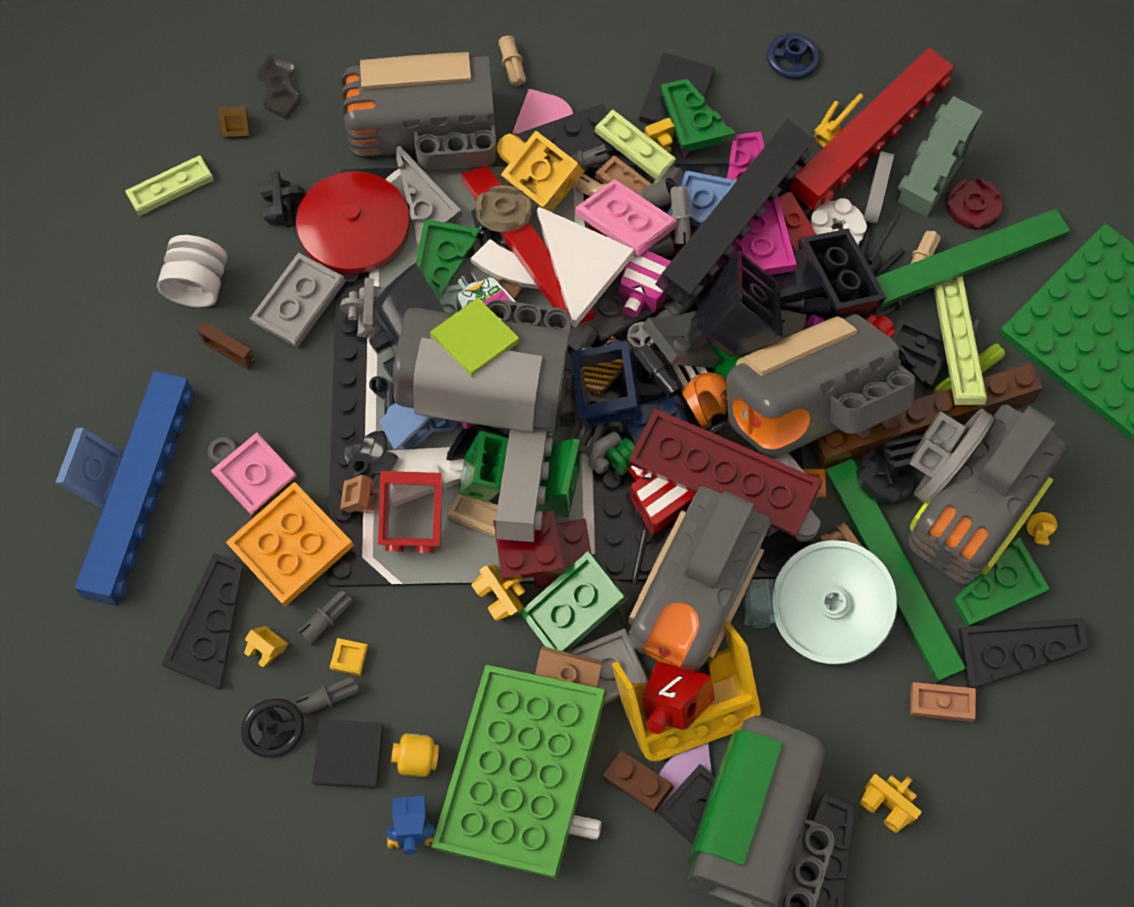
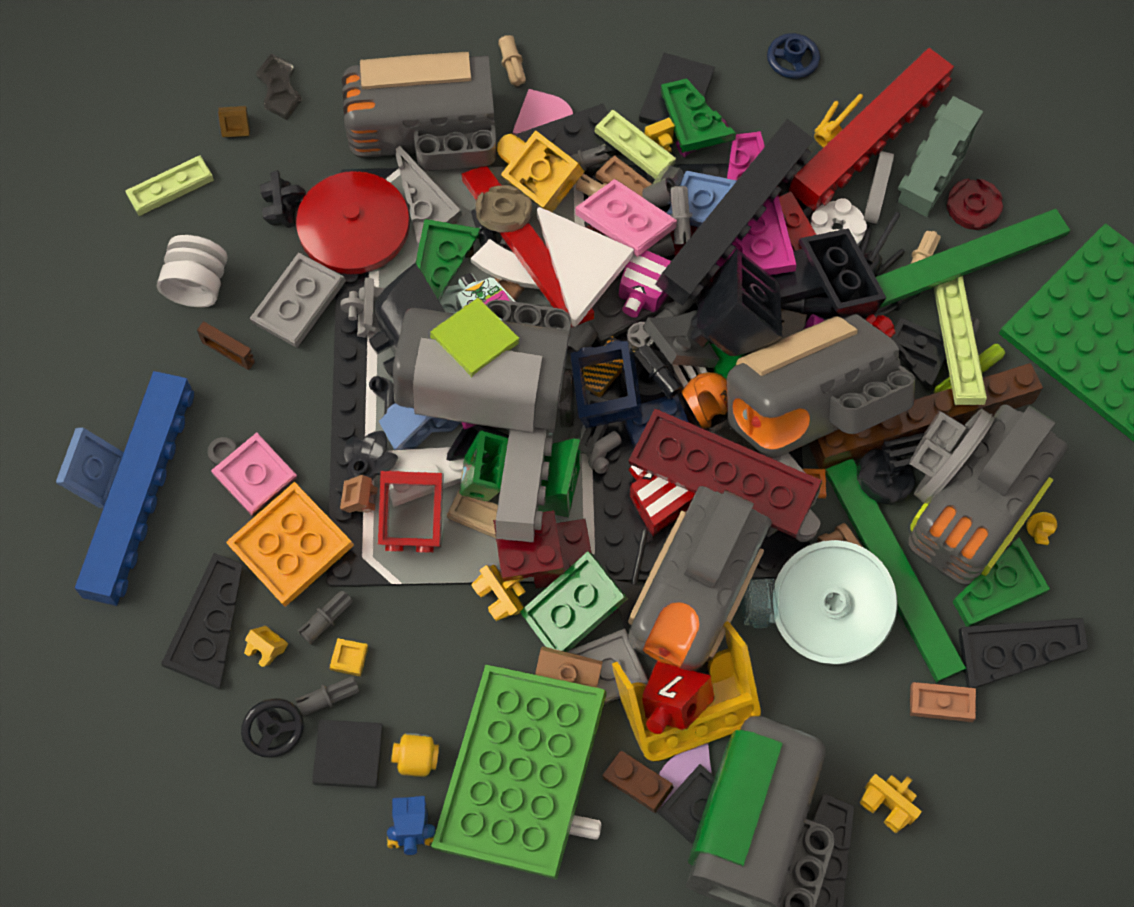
(619, 456): green wheel -> none

